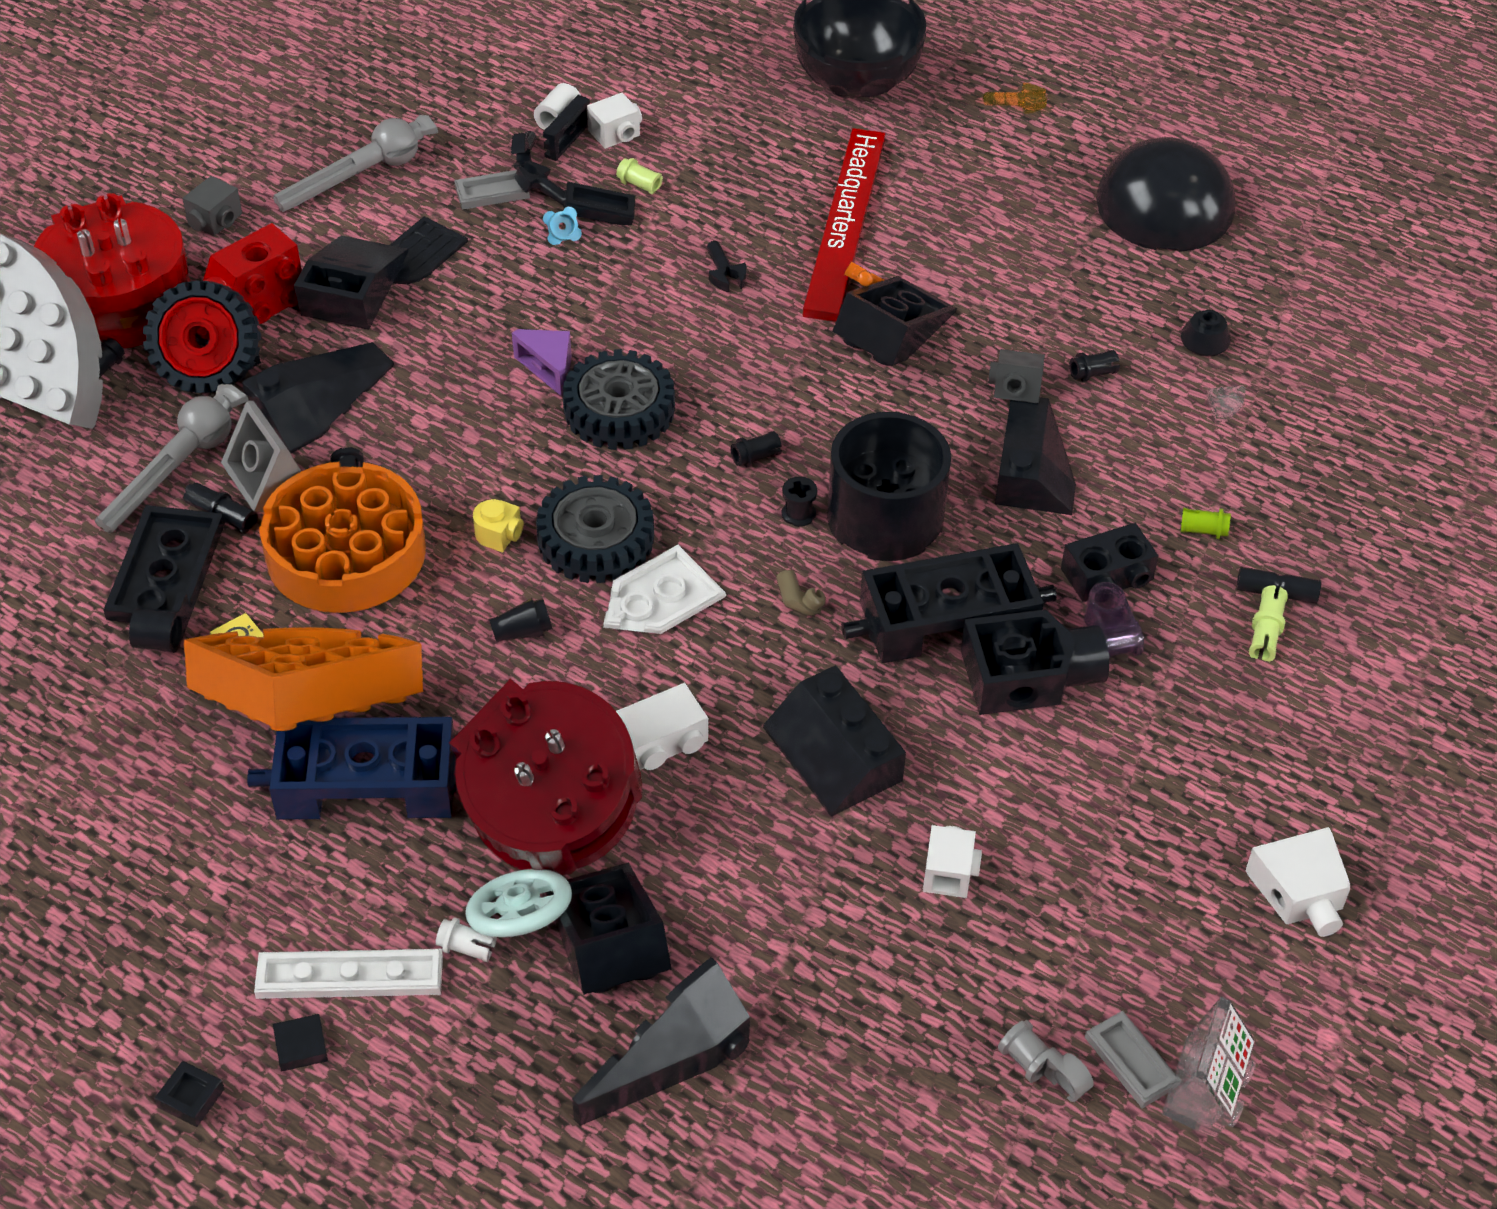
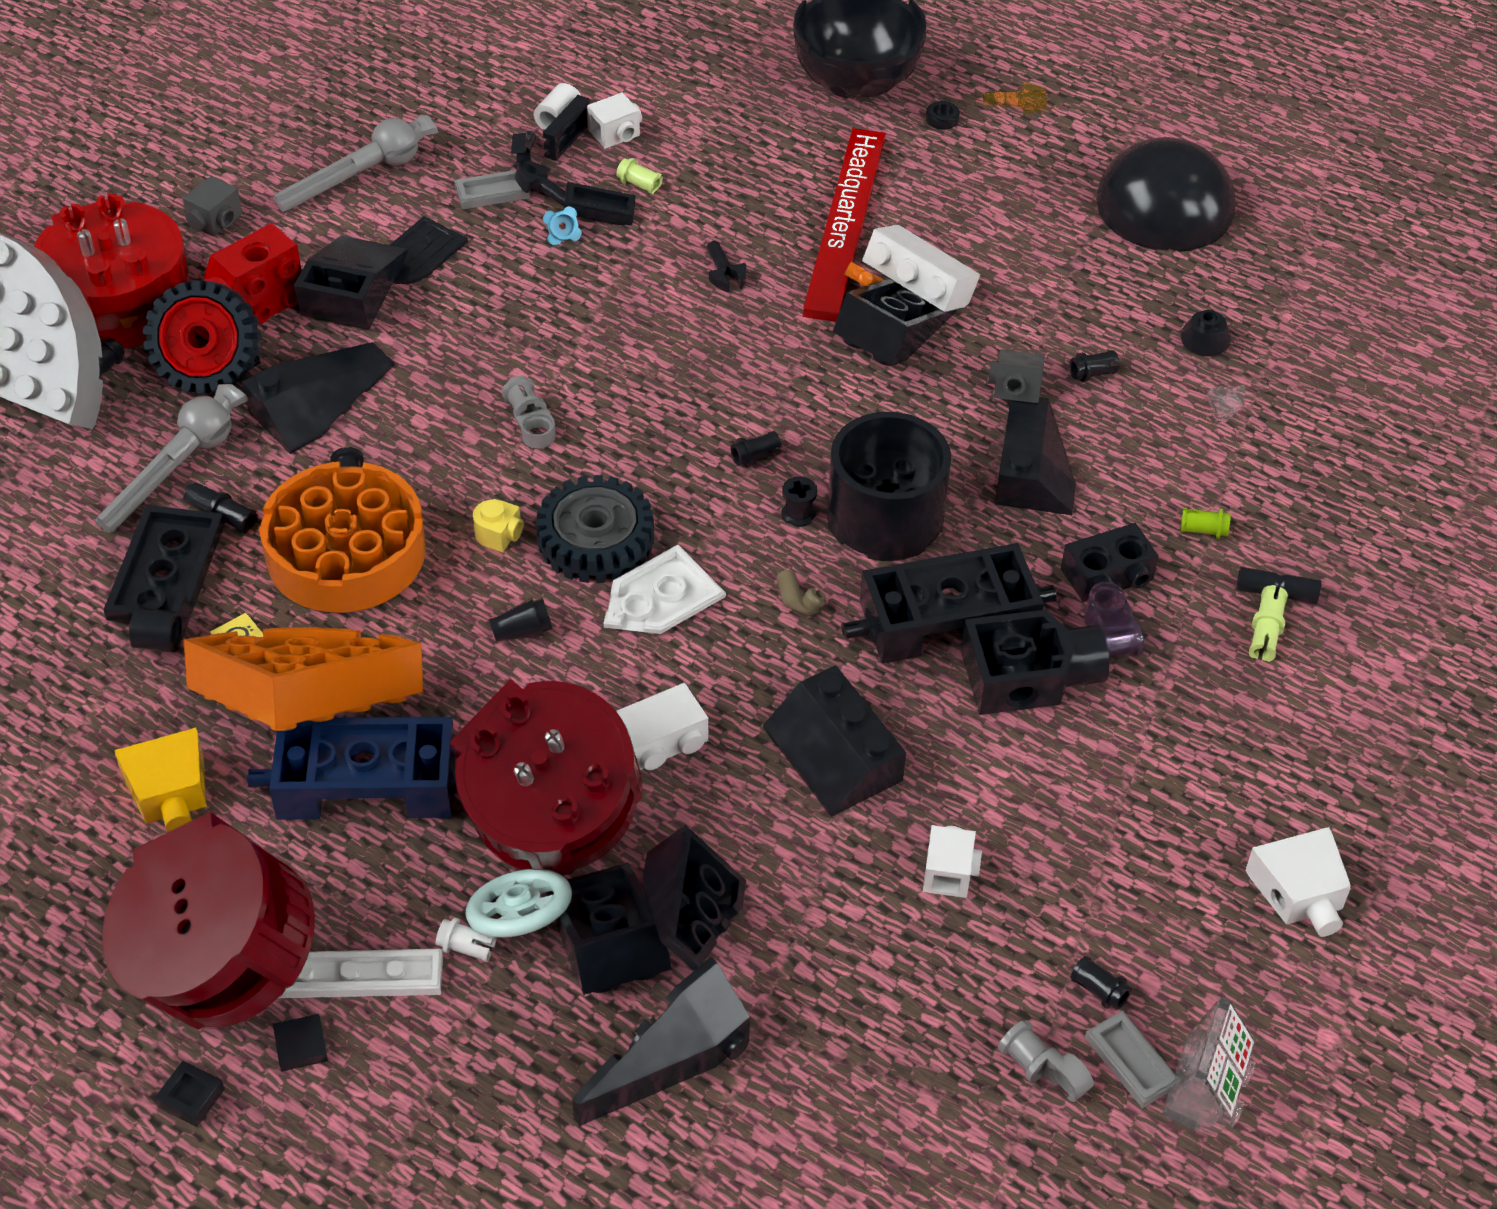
(165, 777): none -> yellow torso
(207, 925): none -> dark red piece
(257, 458): light grey slope -> none
(537, 414): none -> light grey connector
(545, 354): medium lavender slope -> none
(619, 399): wheel -> none
(691, 895): none -> black wedge
(921, 267): none -> white brick
(942, 115): none -> black tile
(1101, 983): none -> black pin

